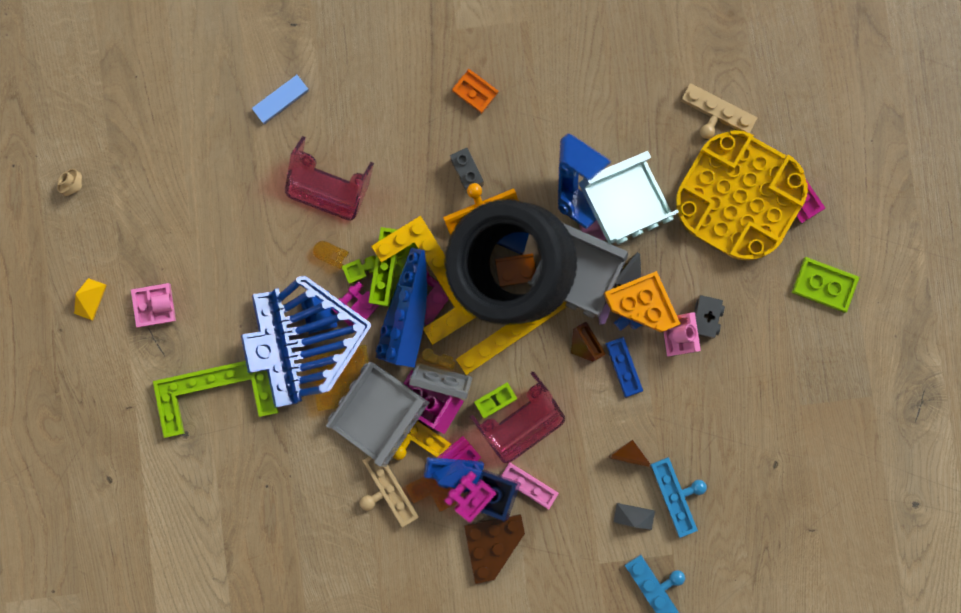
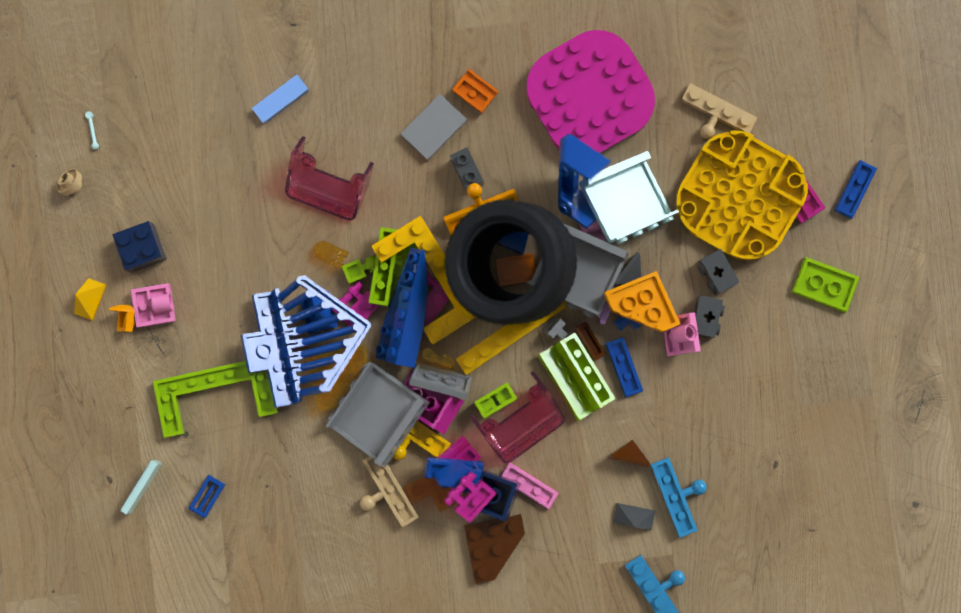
(89, 115): none -> light aqua hinge
(125, 317): none -> light orange plate
(139, 246): none -> dark blue brick
(141, 487): none -> light aqua tile
(215, 482): none -> blue tile
(433, 127): none -> light grey tile
(554, 328): none -> light grey tile
(576, 377): none -> lime slope
(591, 91): none -> dark pink plate
(726, 278): none -> dark grey brick
(855, 189): none -> blue tile

